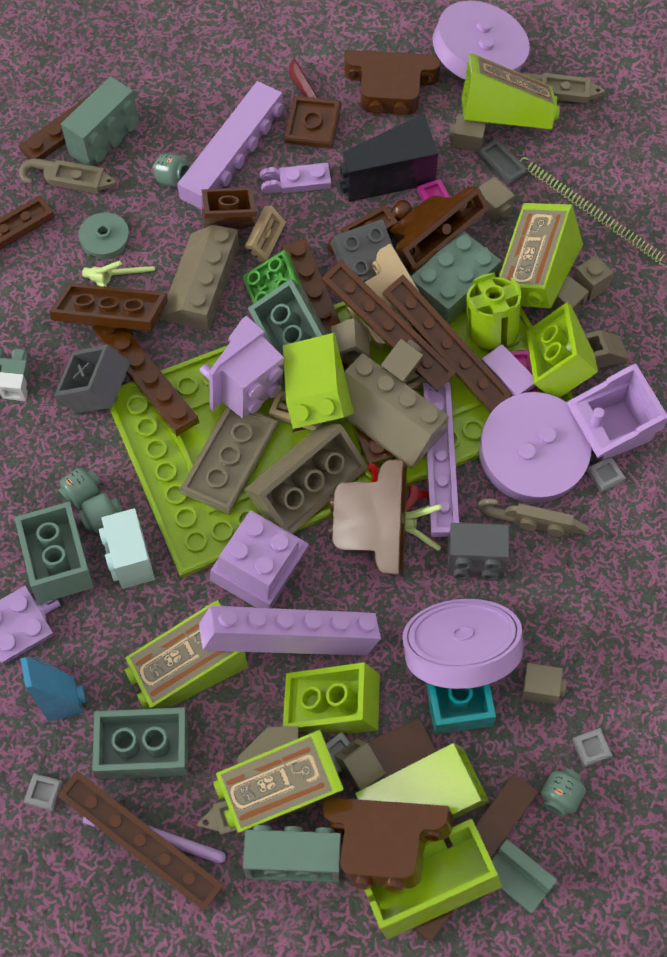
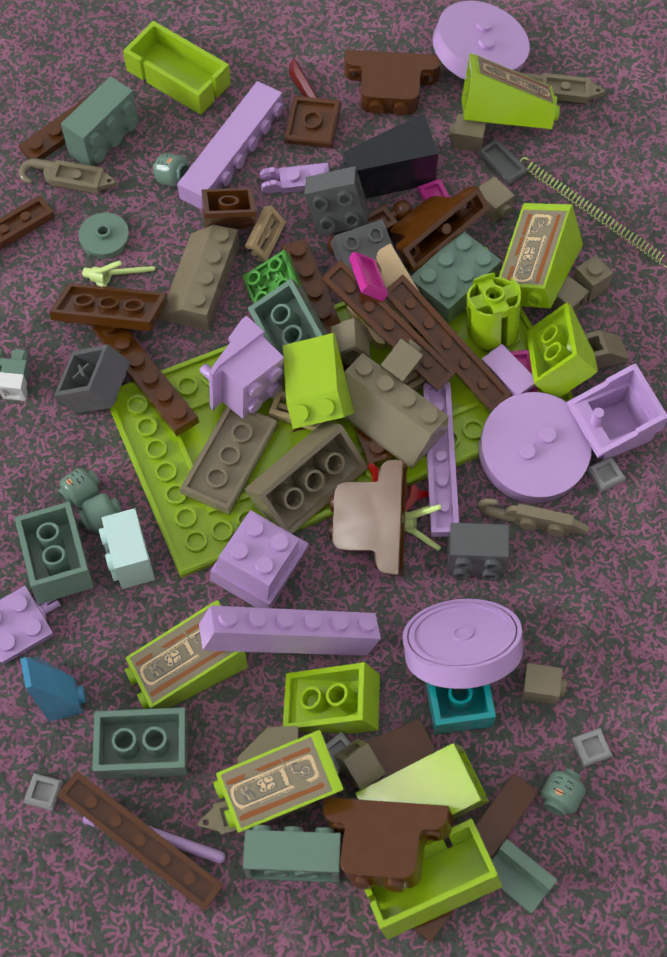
(177, 67): none -> lime piece
(336, 201): none -> dark grey brick
(368, 276): none -> dark pink tile

